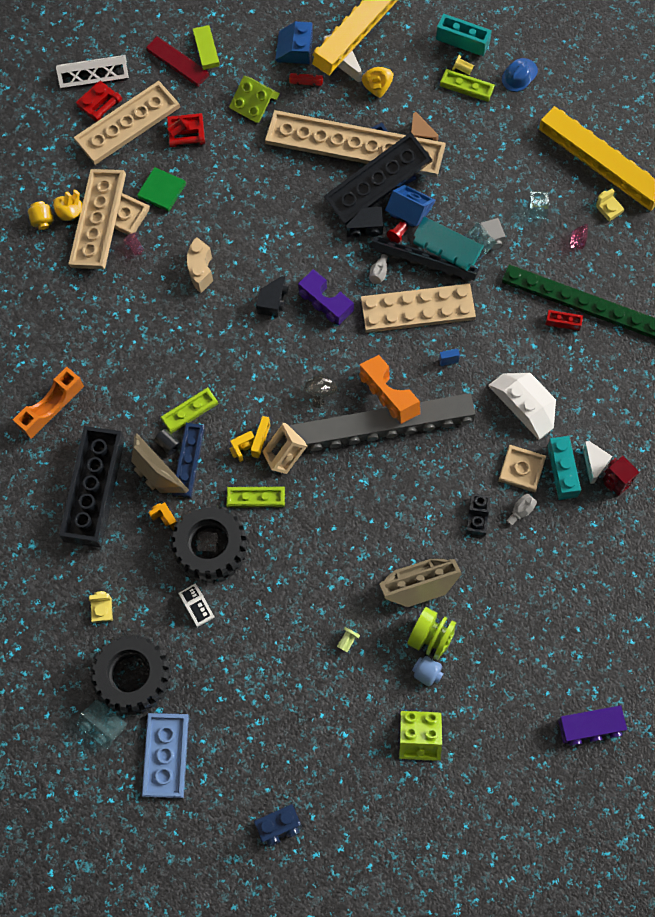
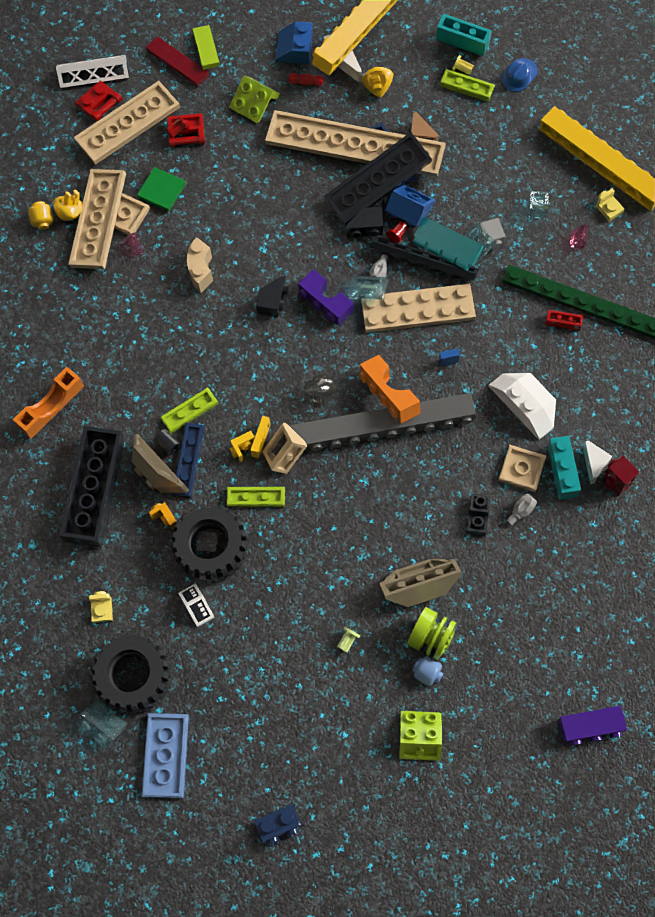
(366, 287): none -> clear light blue bracket

